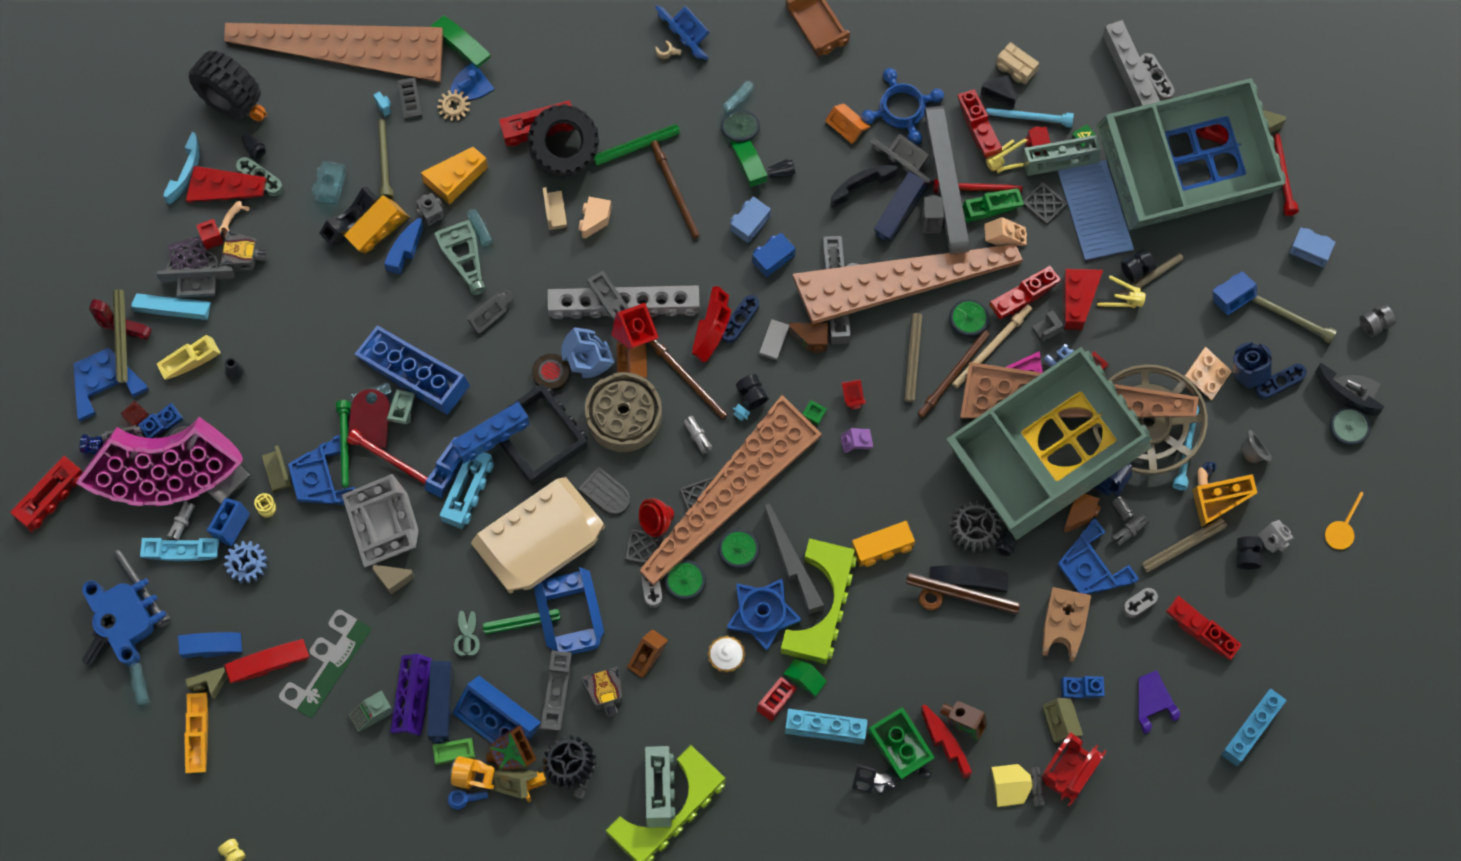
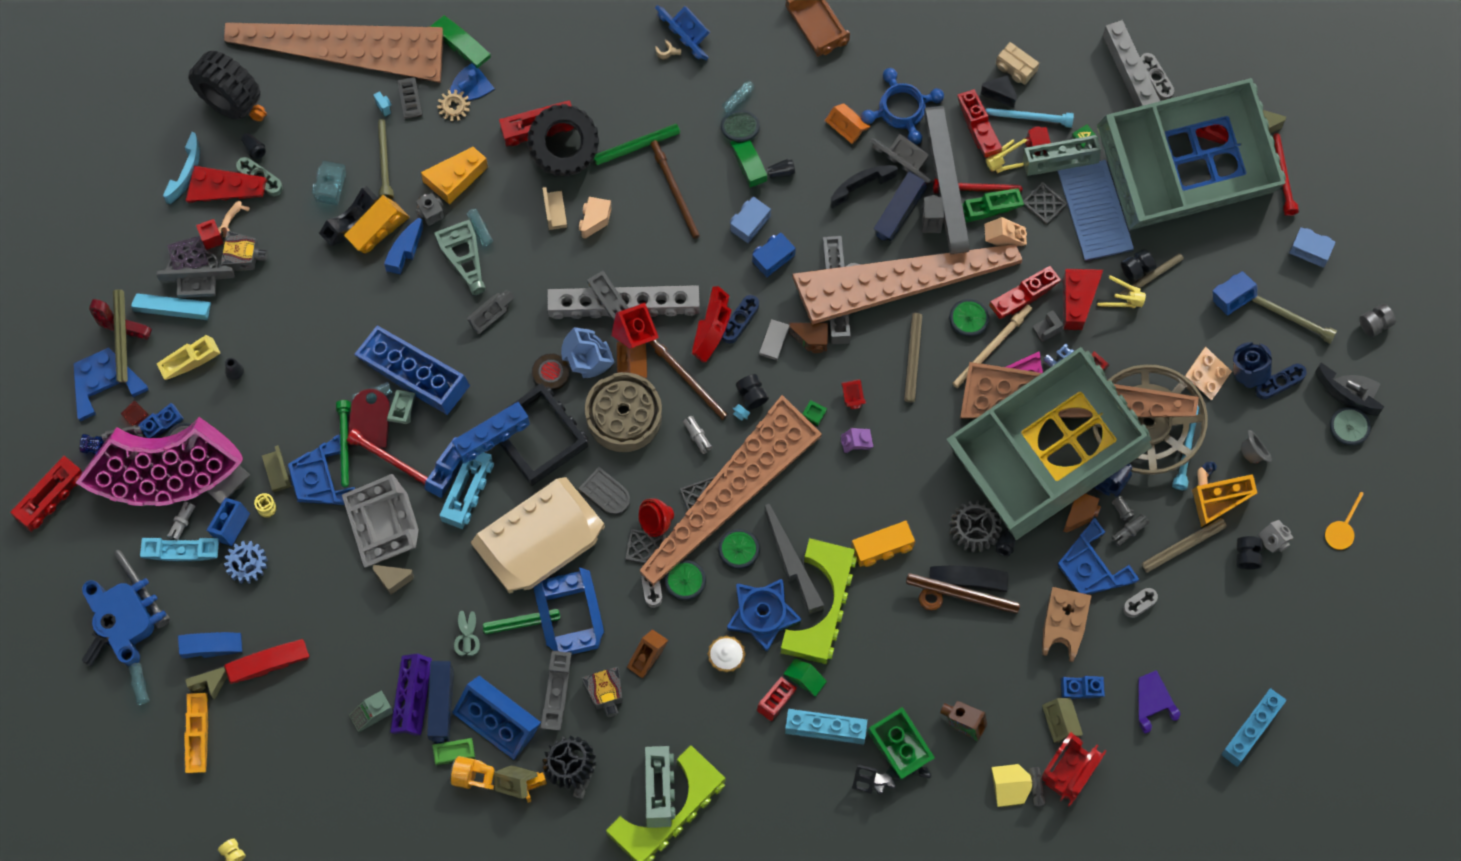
(334, 664): piece -> none
(458, 799): blue plate -> none
(511, 751): reddish brown torso -> none
(932, 400): reddish brown bar -> none
(941, 735): red slope -> none
(1202, 629): red slope -> none

